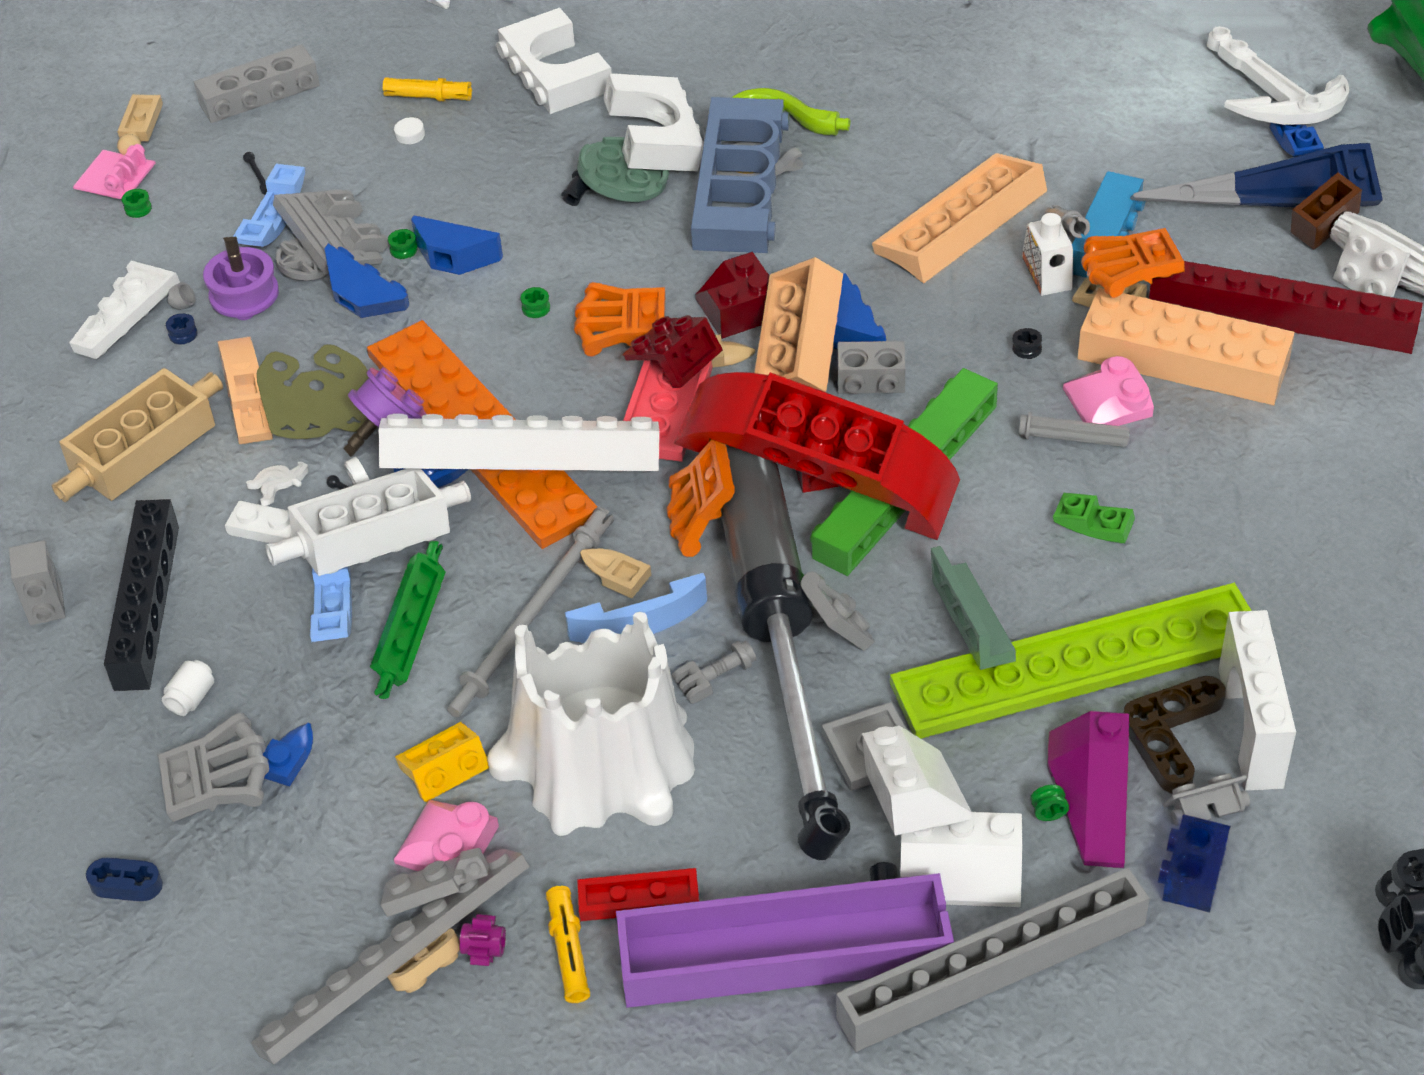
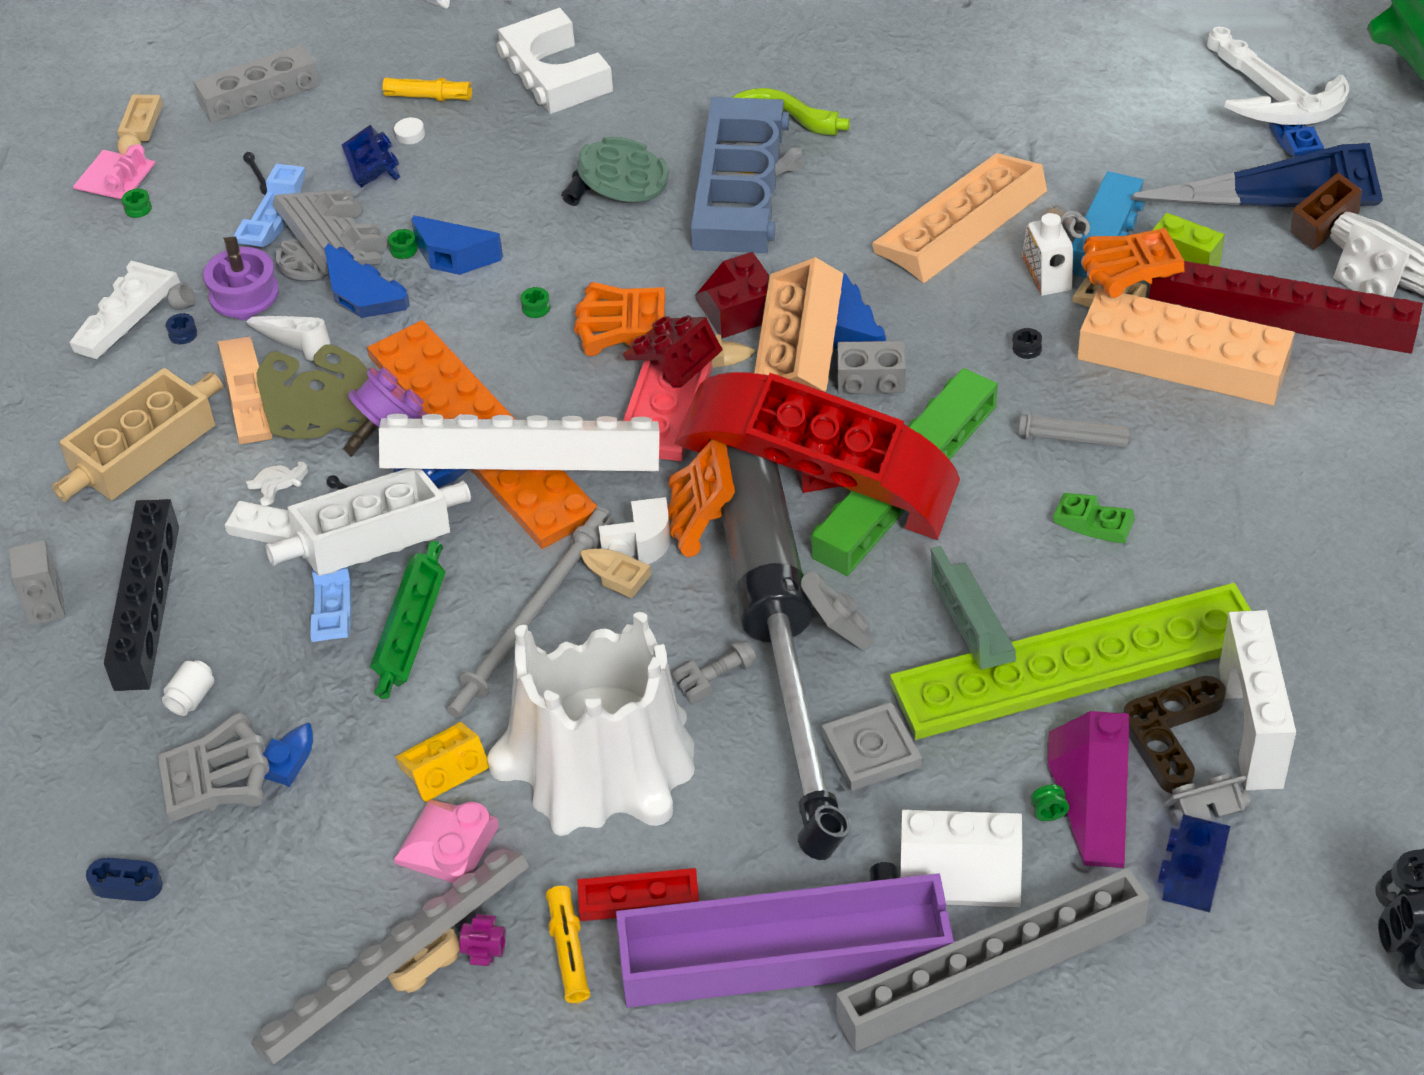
(299, 333): none -> white piece
(355, 471): white tile -> none
(370, 156): none -> clear blue bracket
(433, 882): light grey hinge -> none
(645, 536): none -> white brick
(660, 99): white arch -> none
(663, 612): light blue slope -> none
(912, 781): white slope -> none
(1111, 395): bright pink slope -> none
(1193, 240): none -> lime brick

